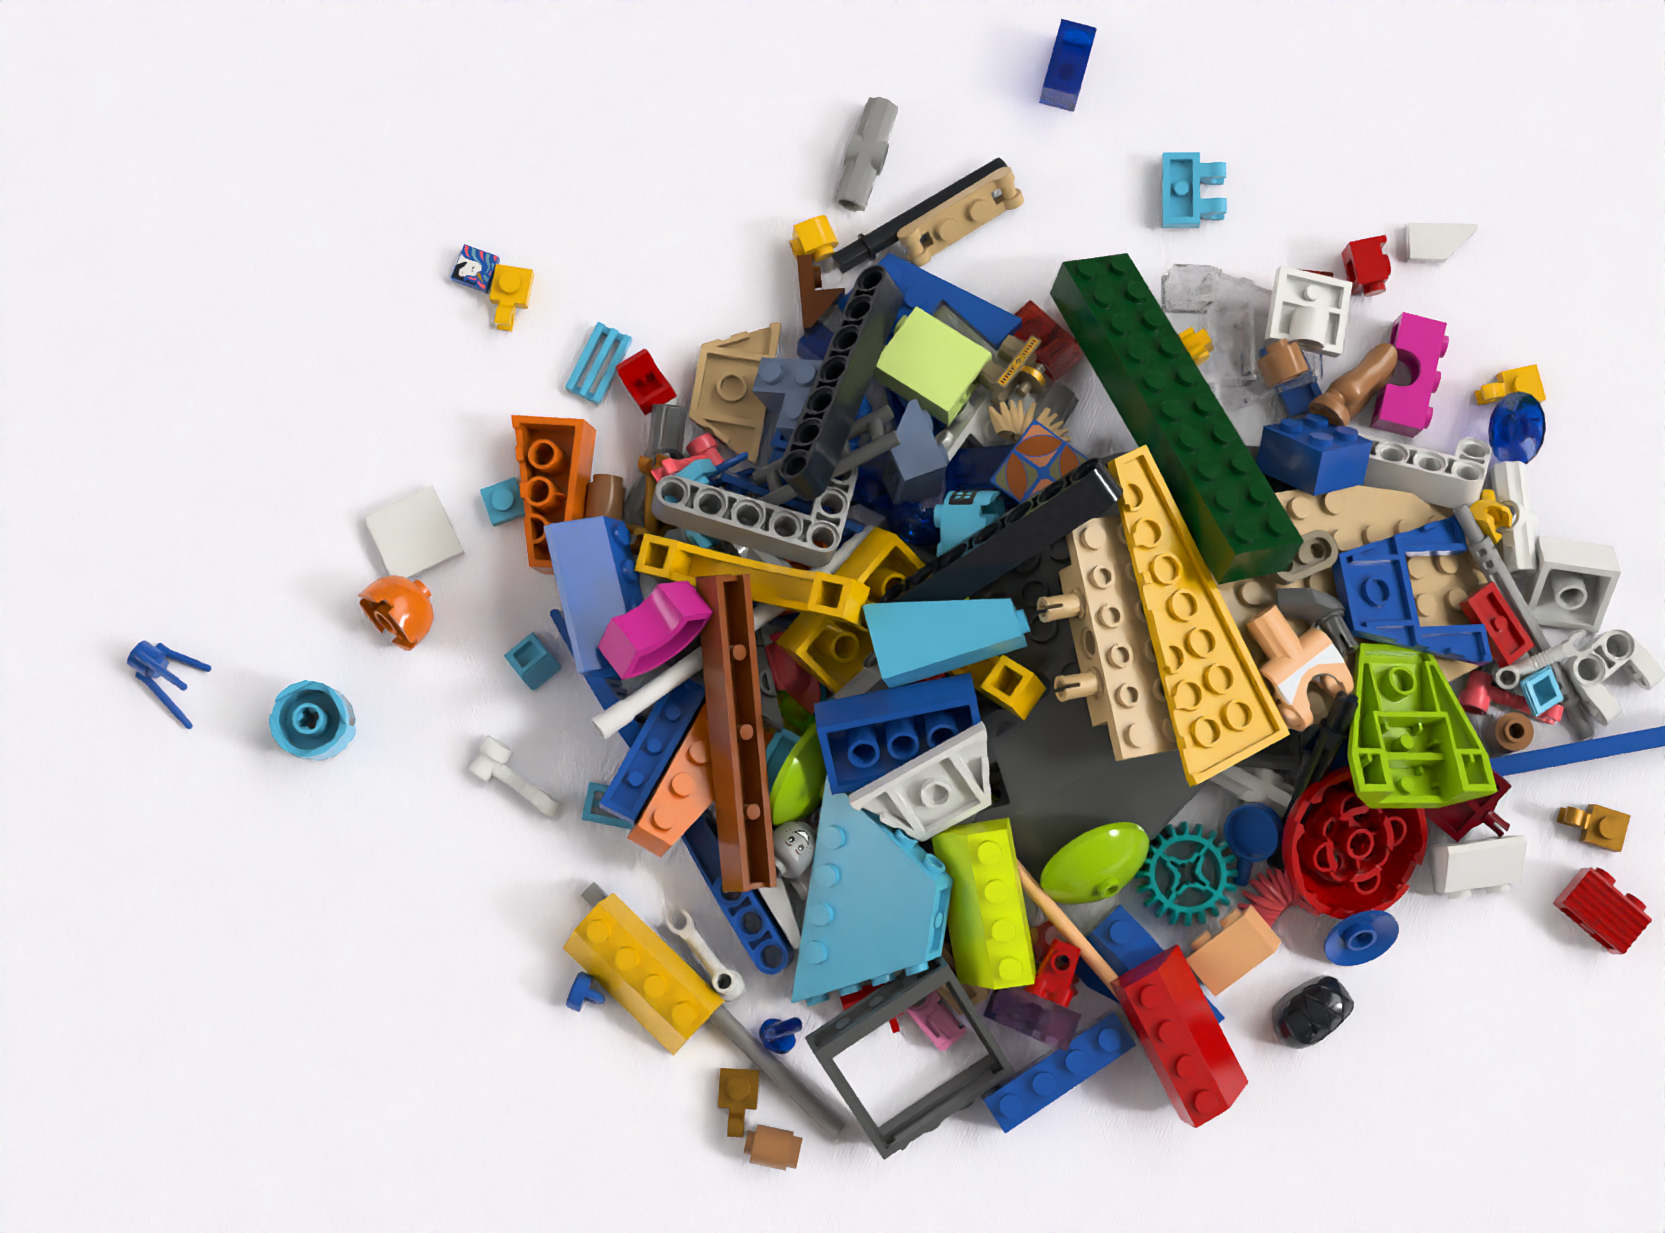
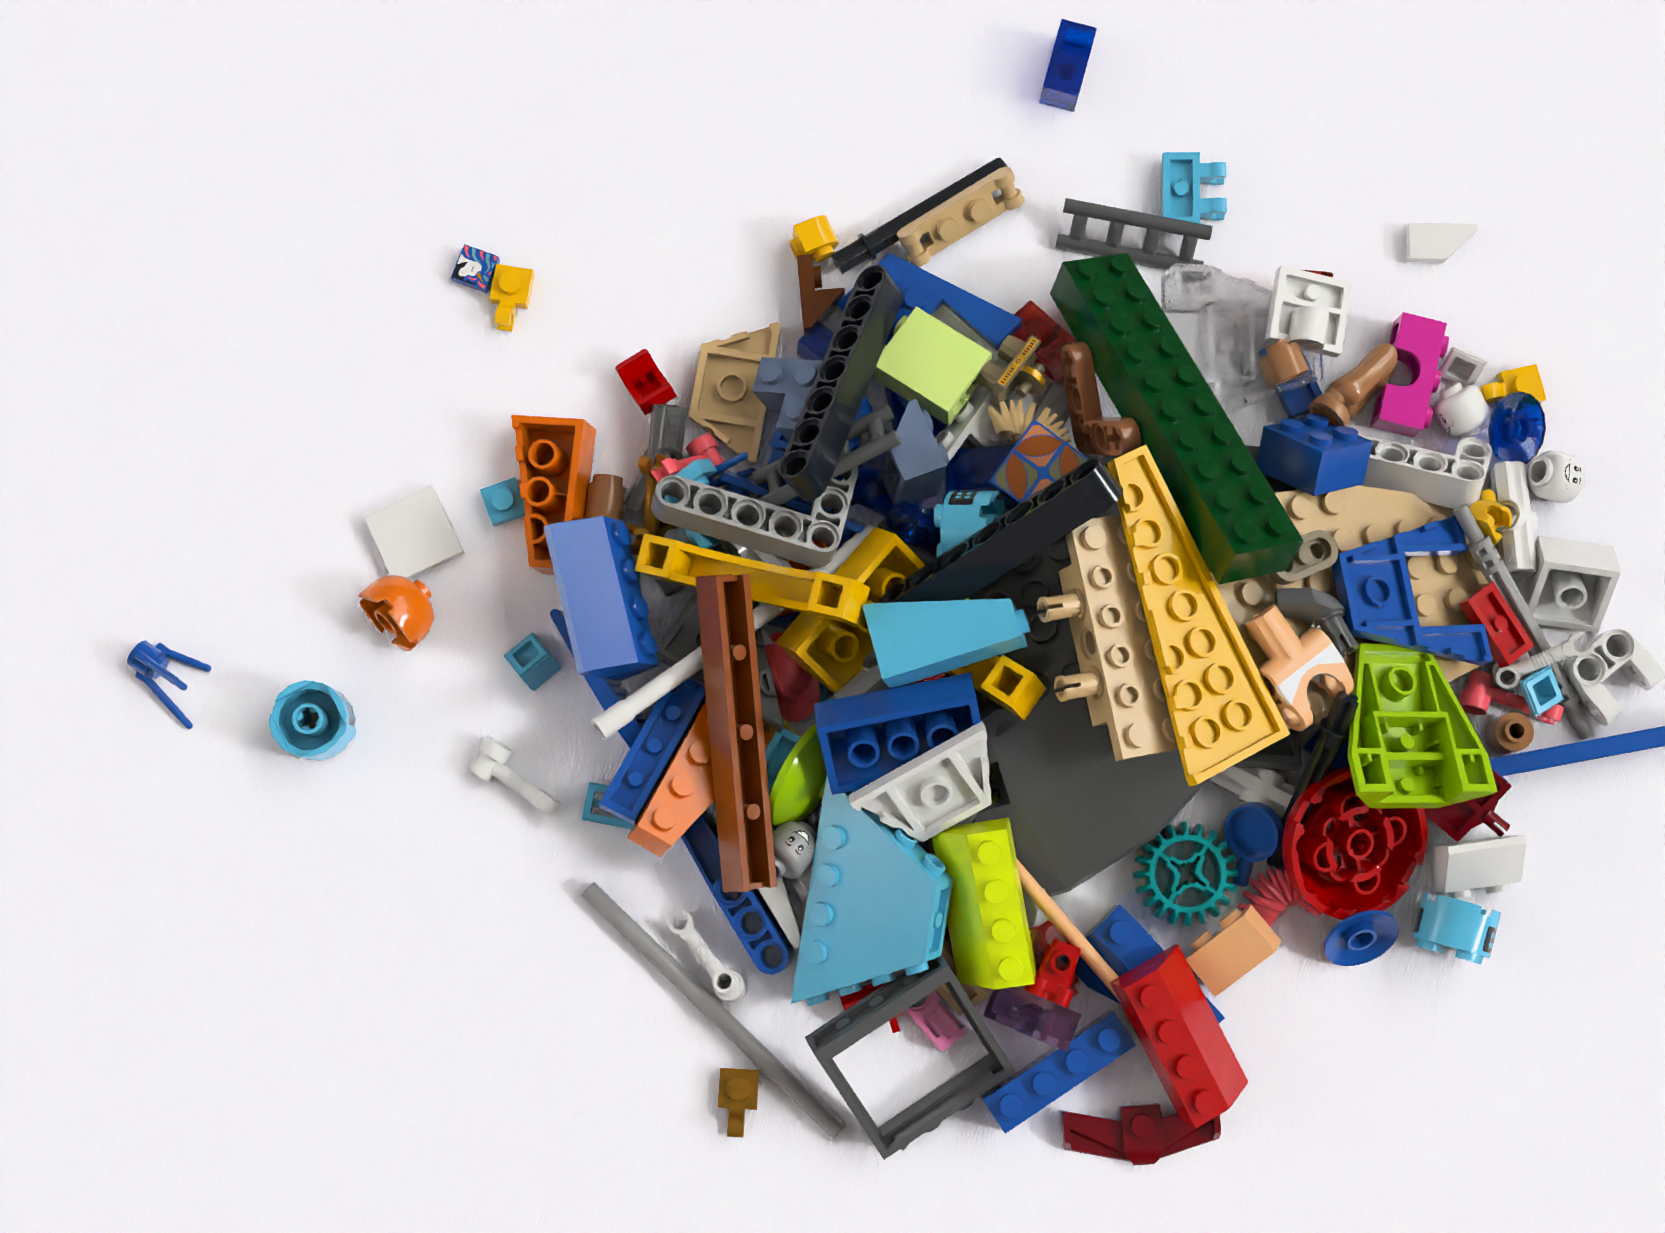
(582, 992): blue tile -> none
(612, 335): medium azure tile -> none
(642, 973): yellow slope -> none
(654, 629): dark pink brick -> none
(773, 1147): medium nougat brick -> none
(779, 1035): clear blue plate -> none
(794, 713): clear neon green axle -> none
(866, 154): light grey piece -> none
(1090, 430): none -> nougat beam
(1095, 864): lime dish -> none
(1118, 219): none -> dark grey bar
(1138, 1136): none -> dark red plate
(1197, 344): yellow plate -> none
(1311, 1012): black piece -> none
(1367, 265): red brick -> none
(1455, 926): none -> medium azure brick
(1462, 366): none -> white slope
(1462, 410): none -> white head
(1556, 476): none -> white head
(1599, 825): pearl gold plate -> none
(1603, 910): red brick -> none

